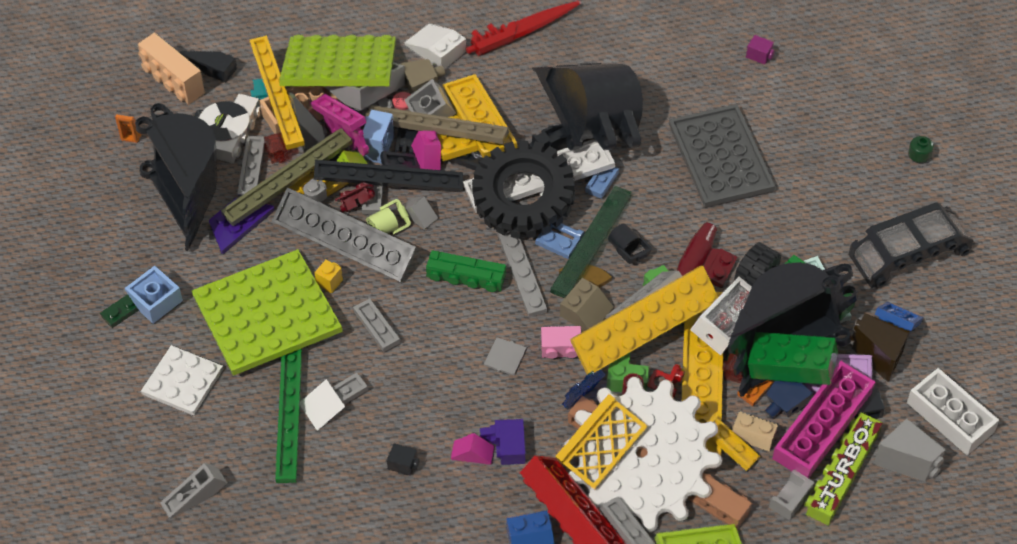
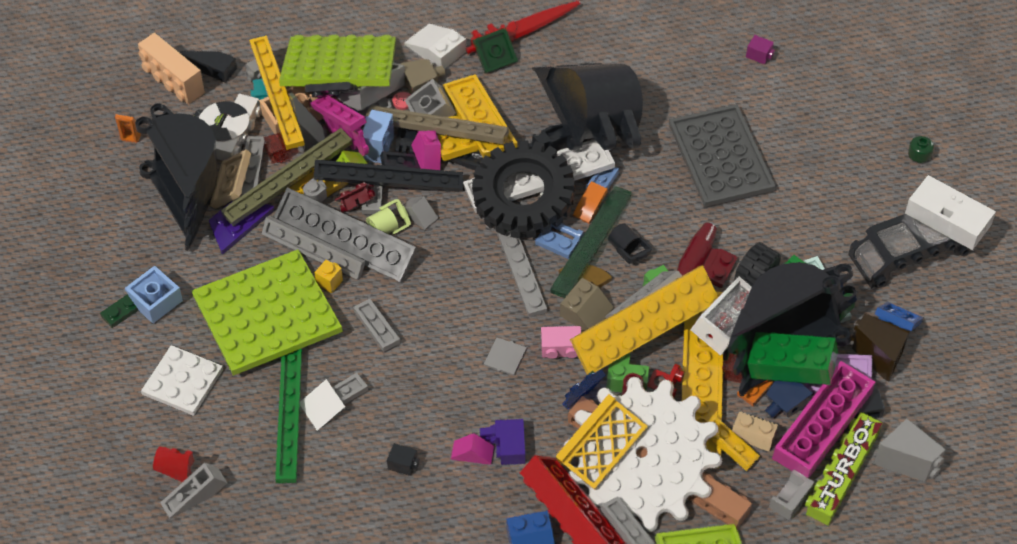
(173, 463): none -> red slope
(230, 179): none -> tan plate
(252, 71): none -> light grey plate
(312, 246): none -> light grey plate
(332, 89): none -> black hinge
(465, 271): green brick -> none
(495, 50): none -> dark green plate
(589, 202): none -> orange slope
(950, 212): none -> white brick
(952, 411): white brick -> none

